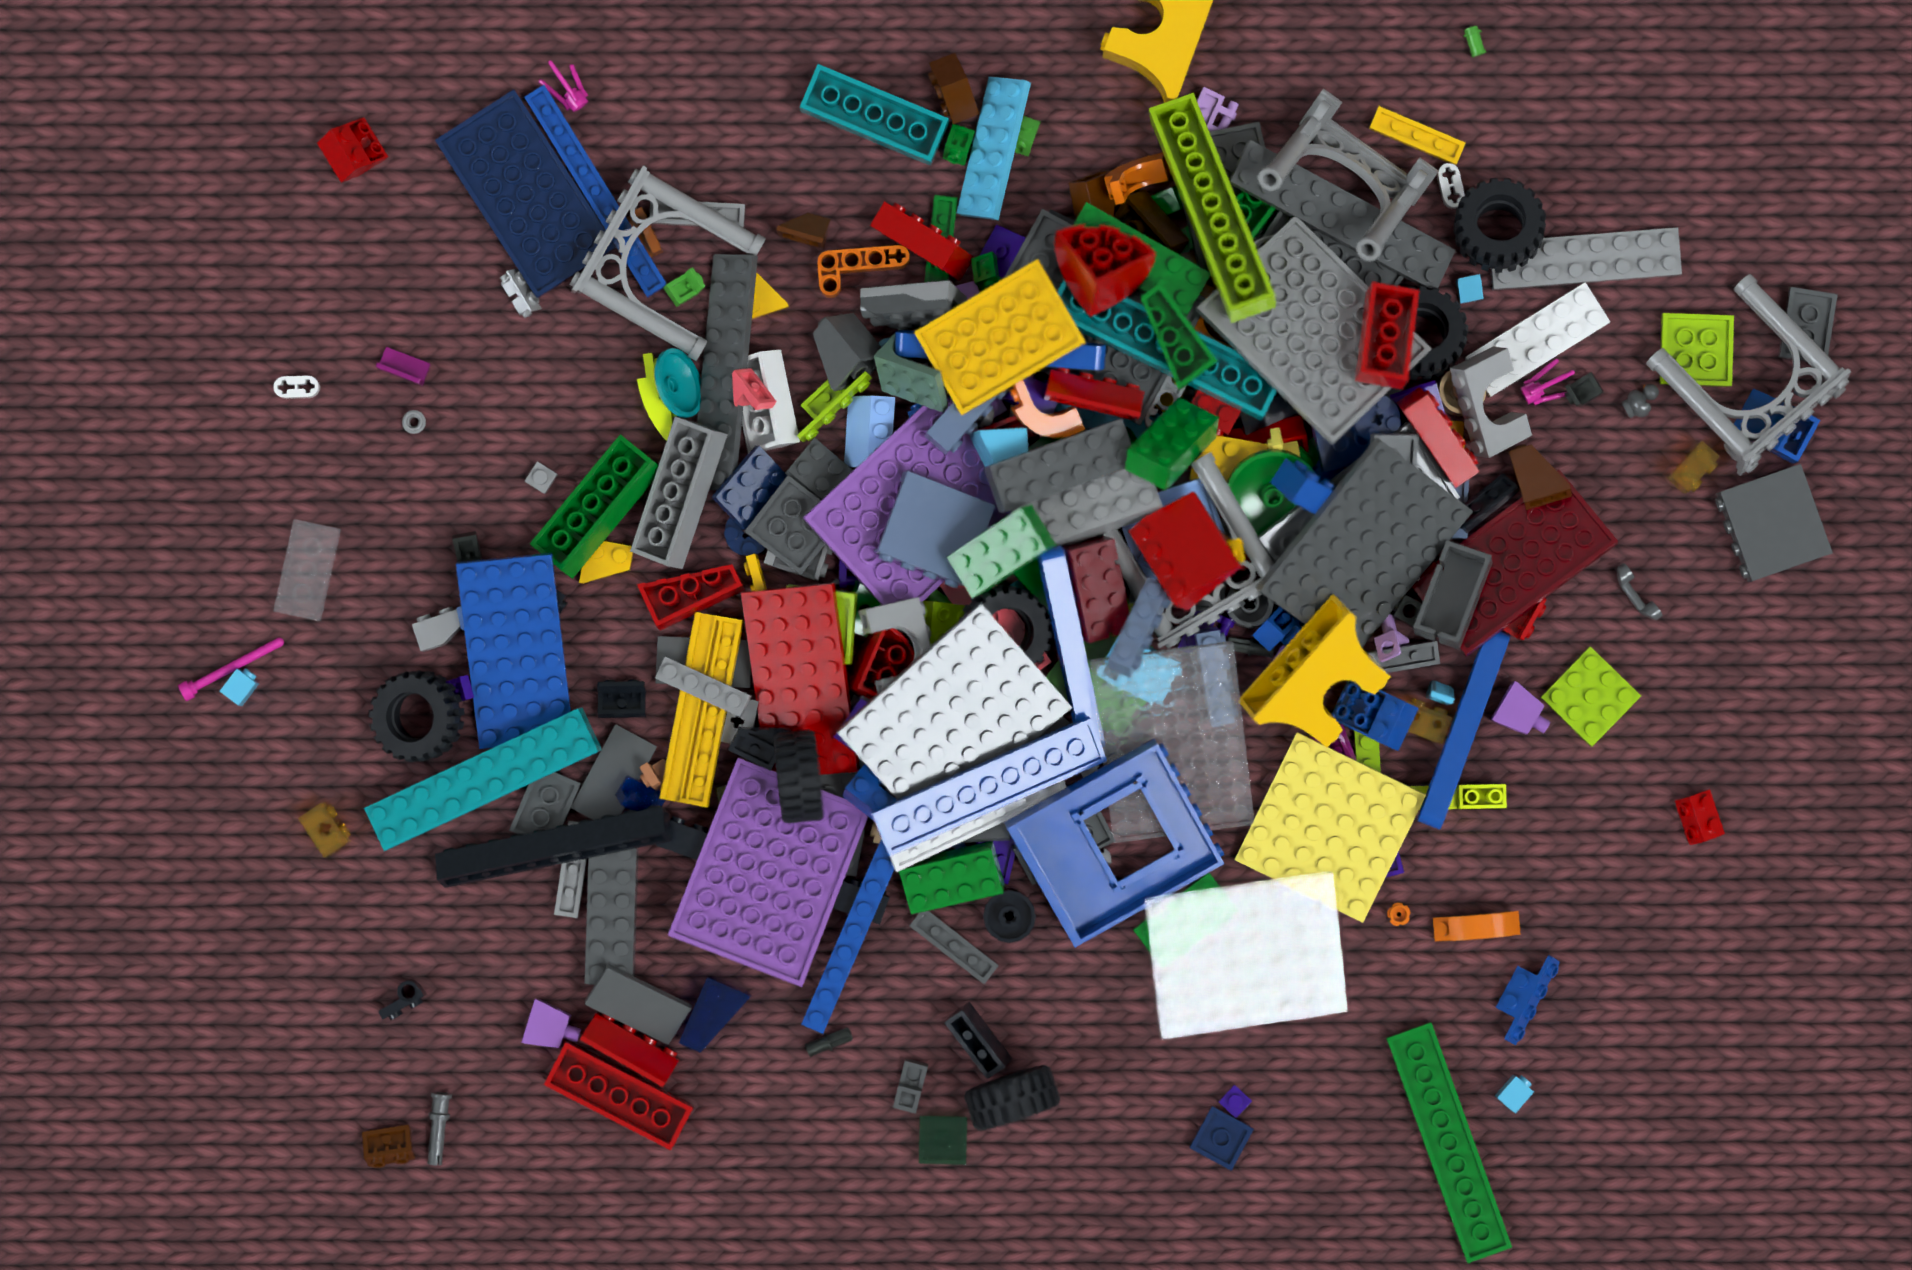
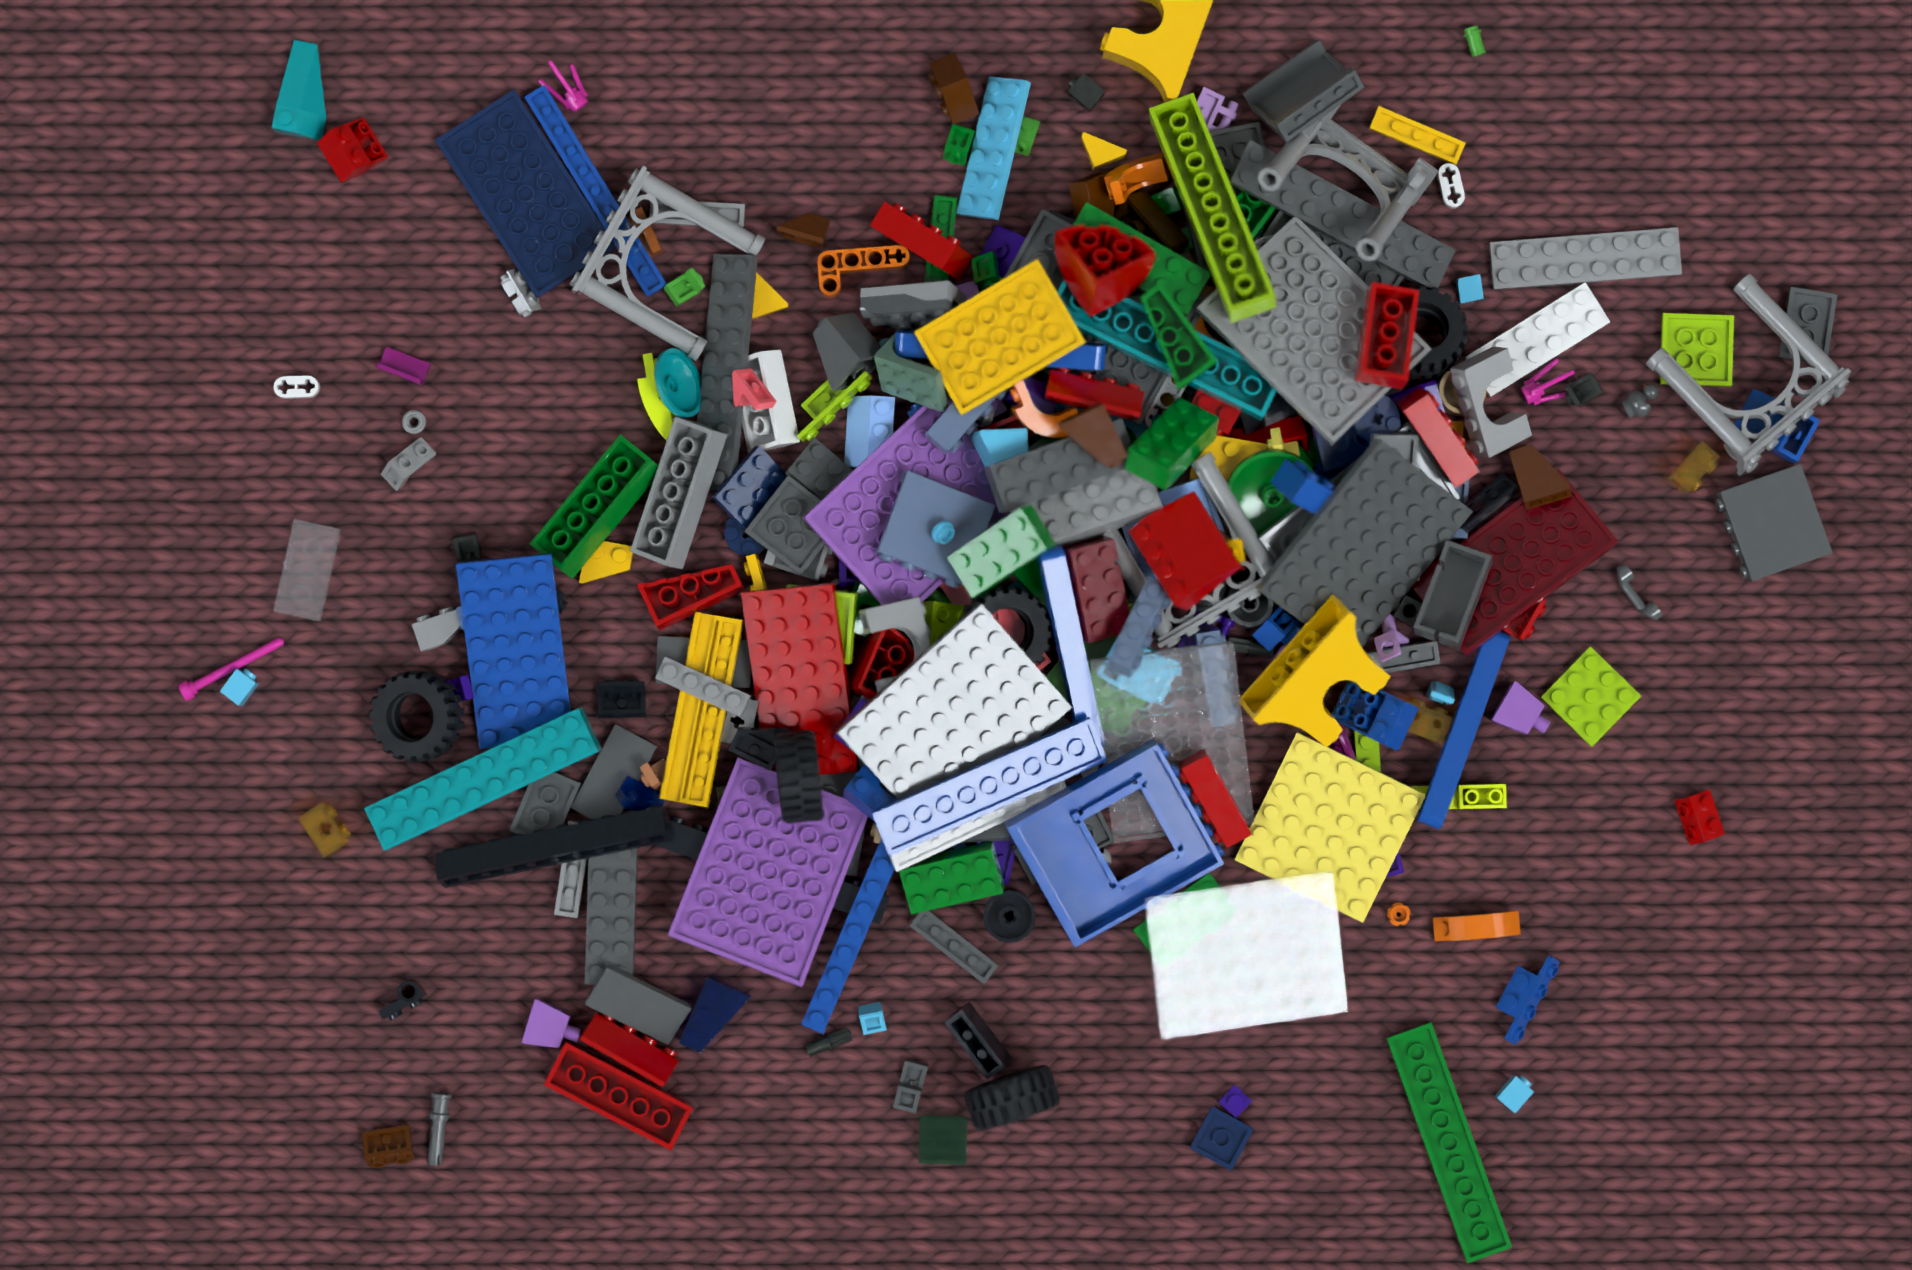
(301, 98): none -> teal wedge
(407, 462): none -> light grey bracket
(541, 477): light grey plate -> none
(872, 1018): none -> medium azure slope
(874, 114): teal brick -> none
(943, 532): none -> medium azure plate
(1085, 92): none -> pearl dark grey brick
(1096, 434): none -> reddish brown slope
(1100, 151): none -> yellow slope
(1215, 798): none -> red brick
(1302, 91): none -> dark grey panel
(1505, 197): black tyre -> none

